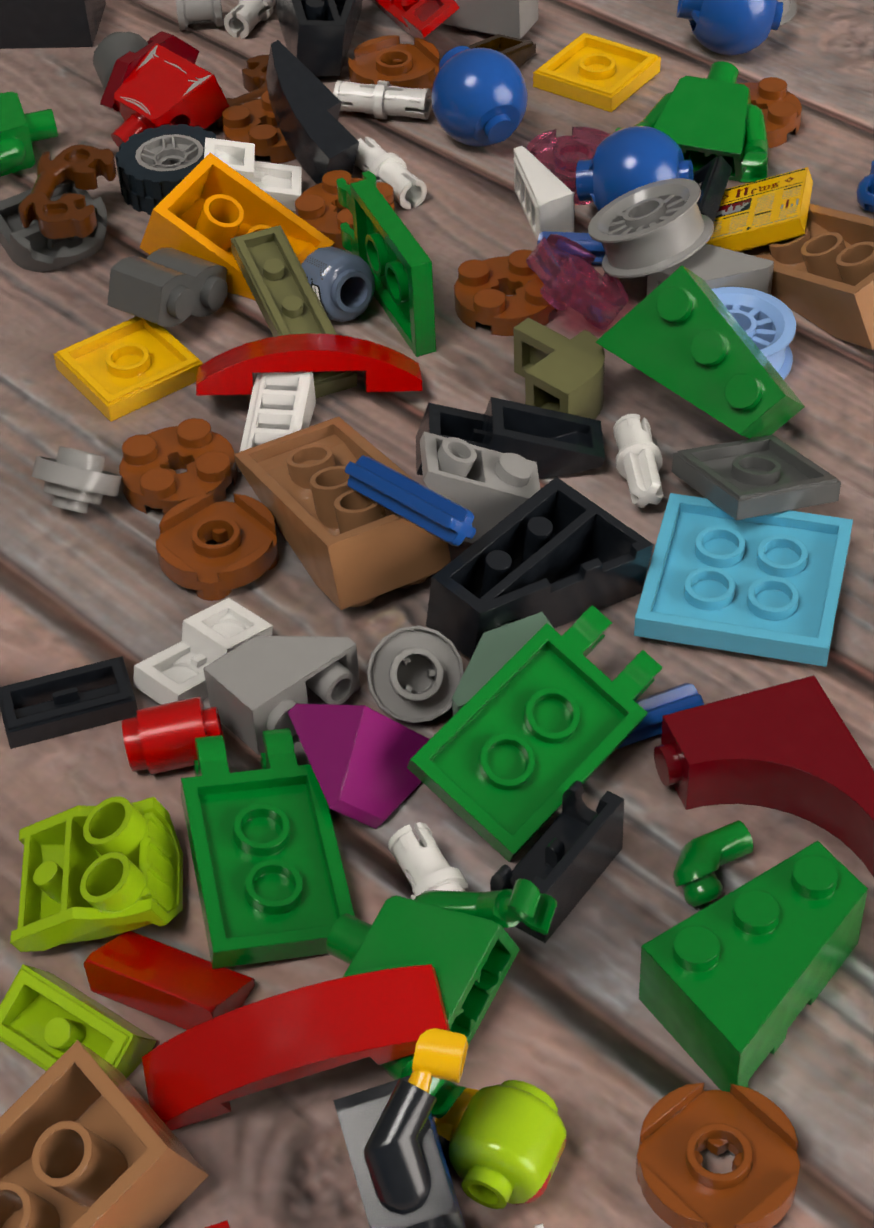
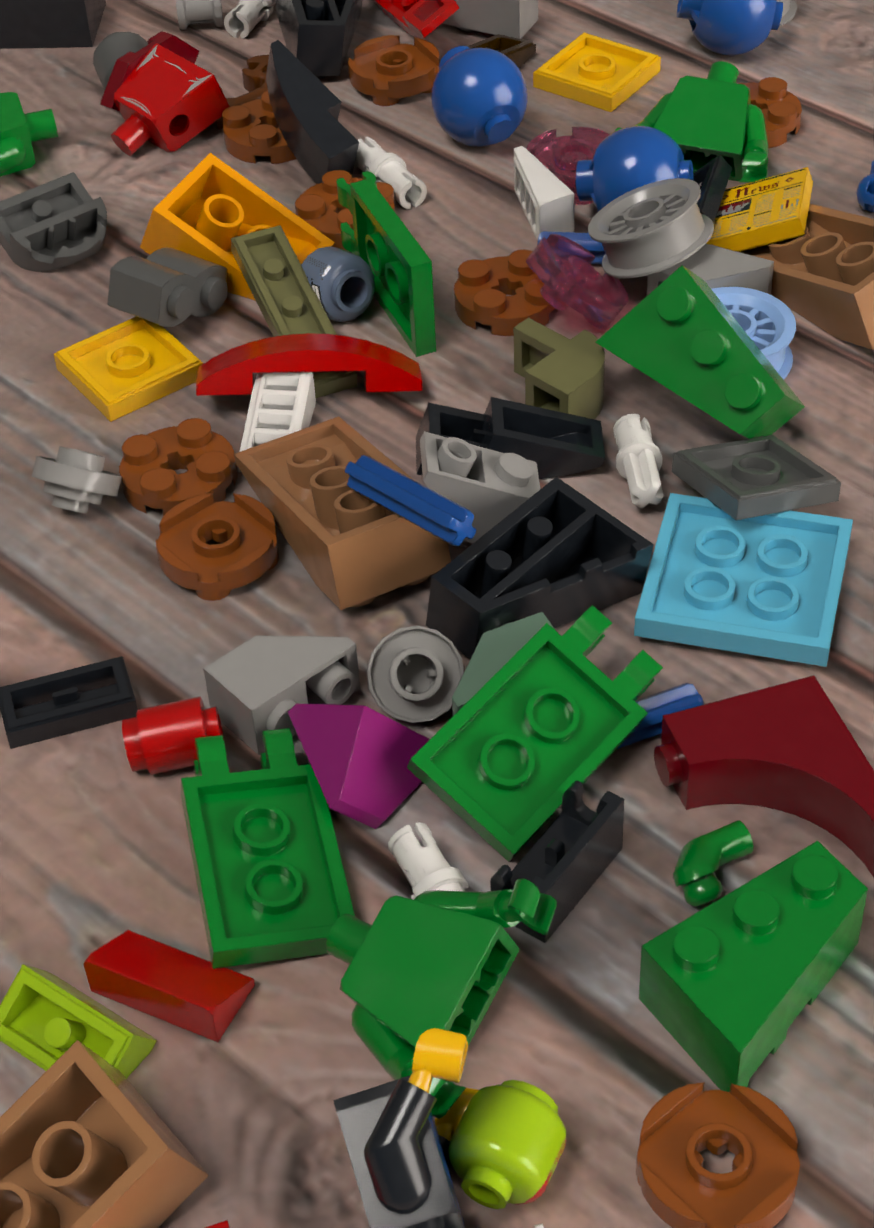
(69, 214): reddish brown helmet -> none
(98, 873): lime slope -> none
(157, 162): black wheel -> none
(206, 636): white slope -> none
(275, 179): white slope -> none
(291, 1039): red slope -> none
(383, 99): white pin -> none

